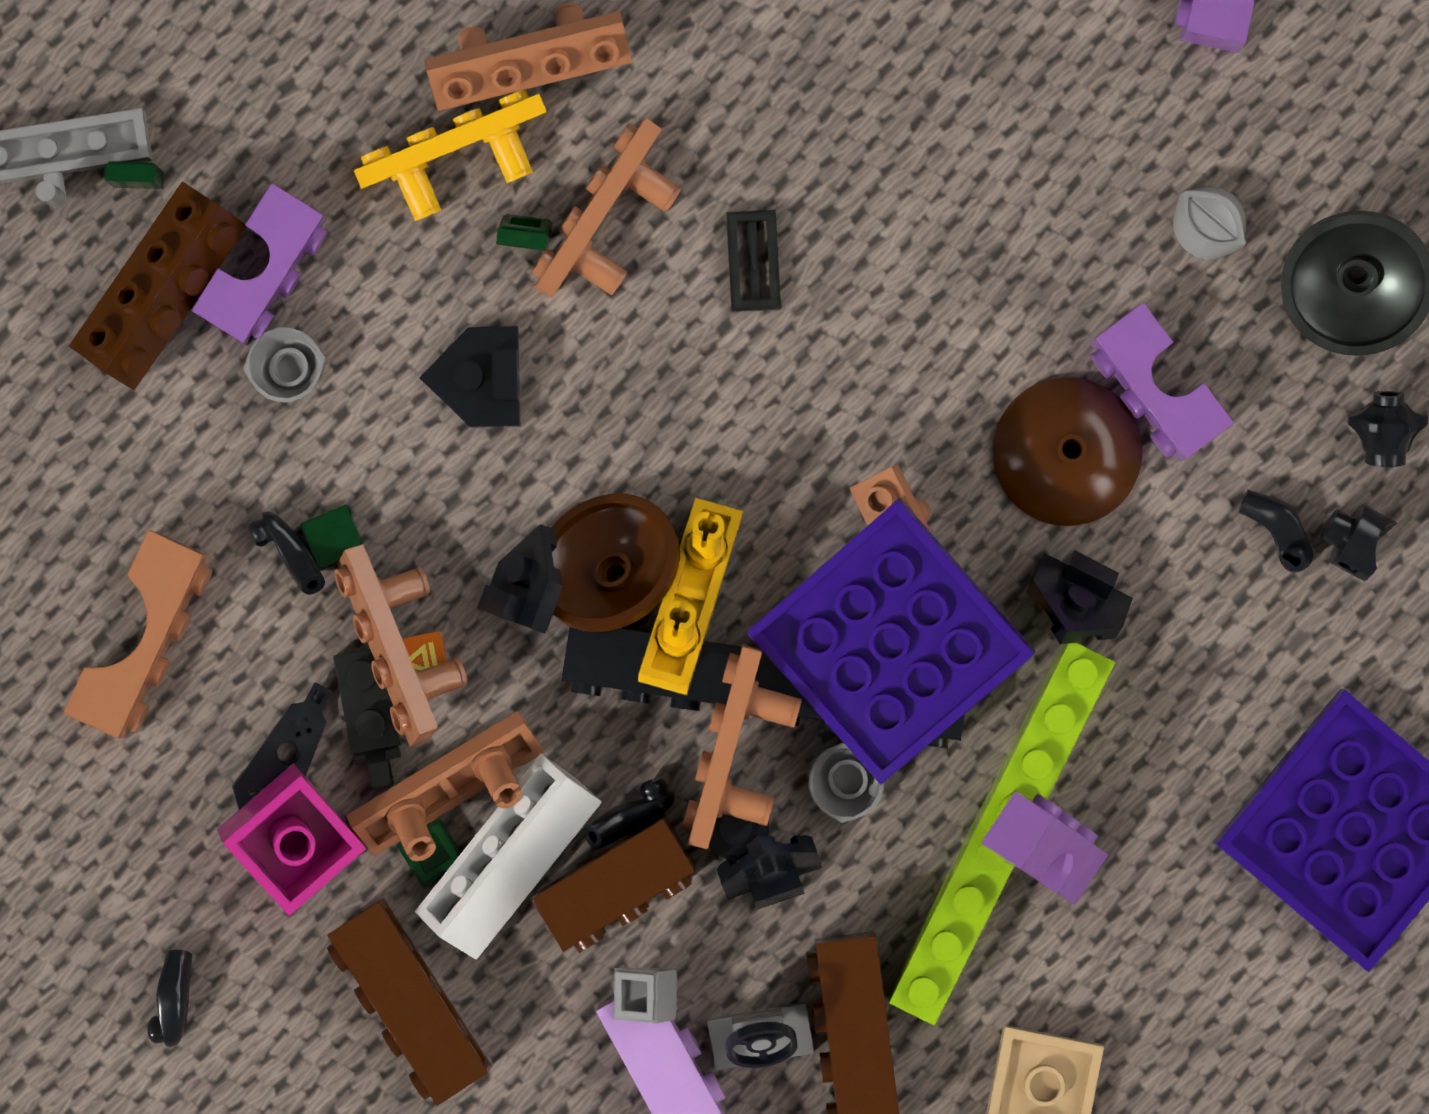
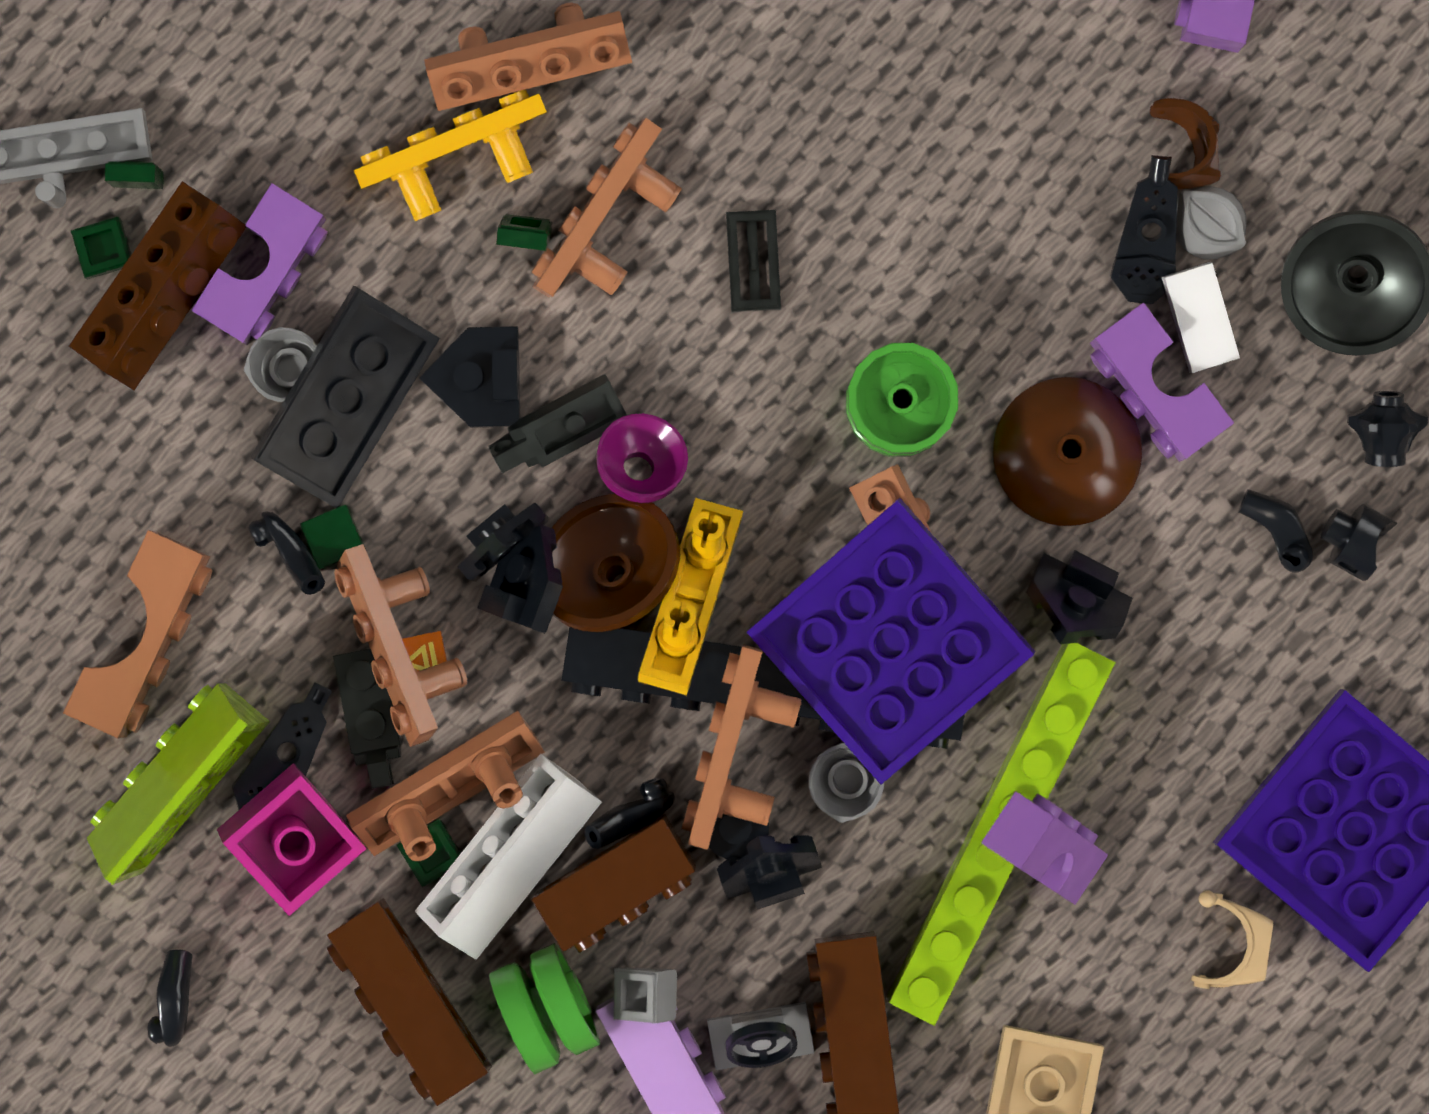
(101, 247): none -> dark green tile
(174, 782): none -> lime slope
(345, 397): none -> black plate
(498, 537): none -> black plate
(538, 1011): none -> bright green wheel
(559, 426): none -> pearl dark grey hinge
(645, 438): none -> magenta piece
(928, 386): none -> bright green wheel
(1145, 252): none -> black piece
(1200, 317): none -> white tile
(1204, 137): none -> reddish brown helmet
(1259, 935): none -> tan helmet

